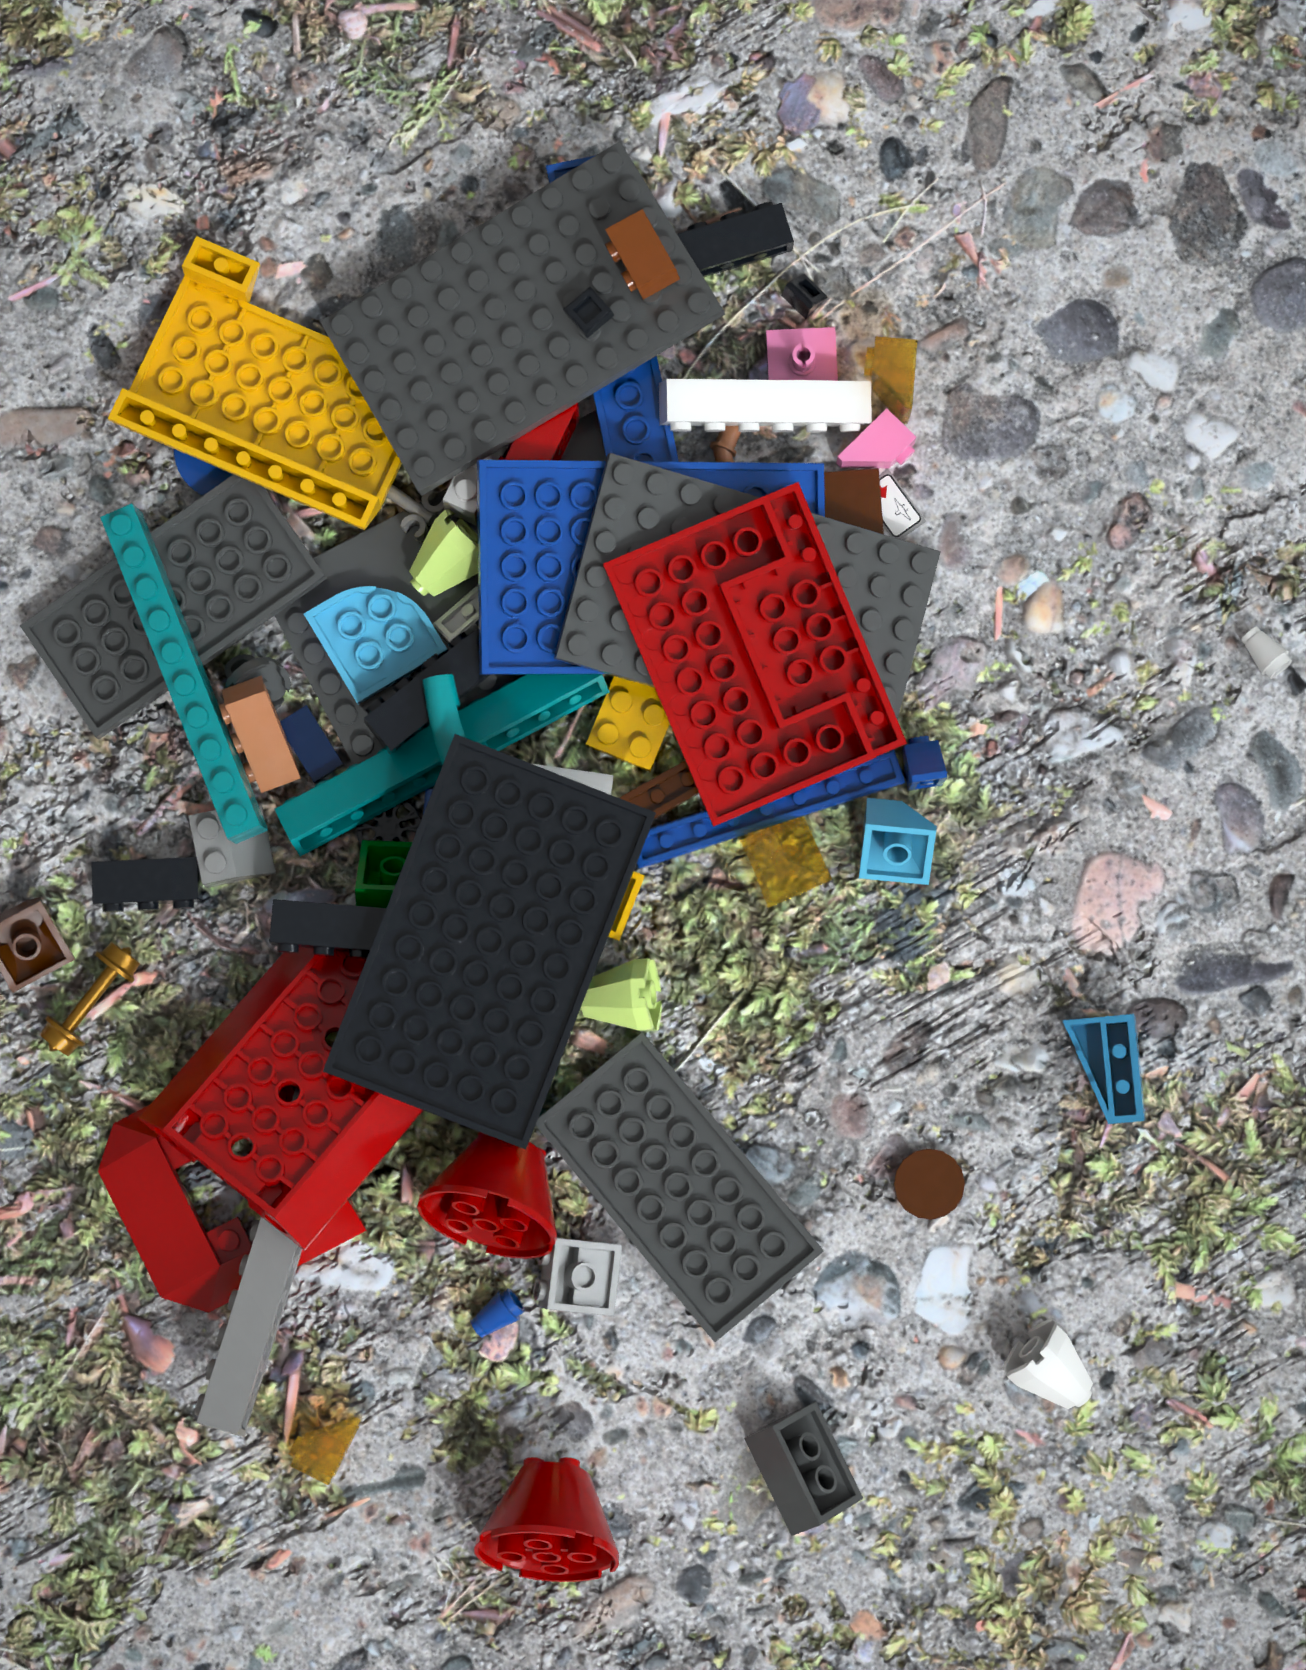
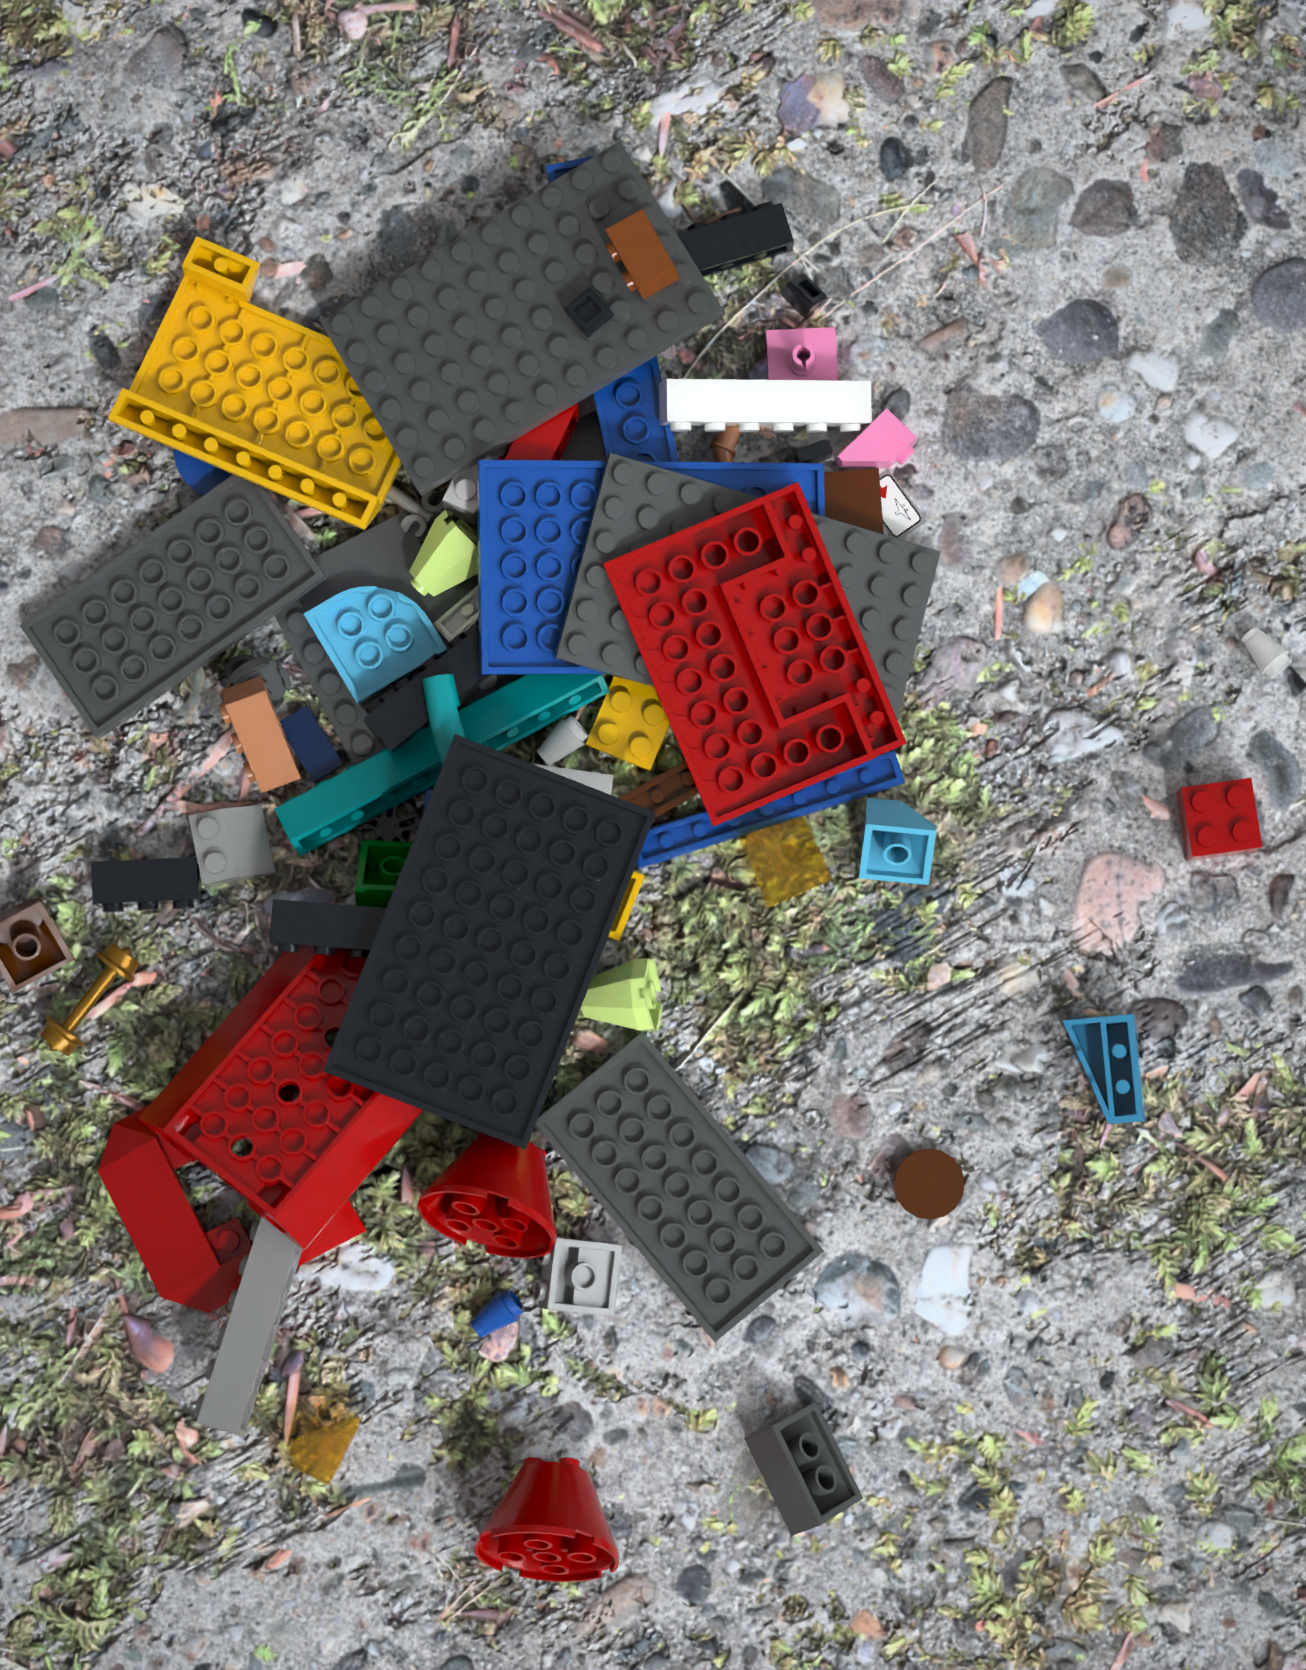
(184, 674): teal brick -> none
(563, 740): none -> white cone
(814, 453): none -> black tile
(892, 373): clear yellow slope -> none
(923, 763): blue slope -> none
(1049, 1366): white cone -> none
(1218, 819): none -> red brick

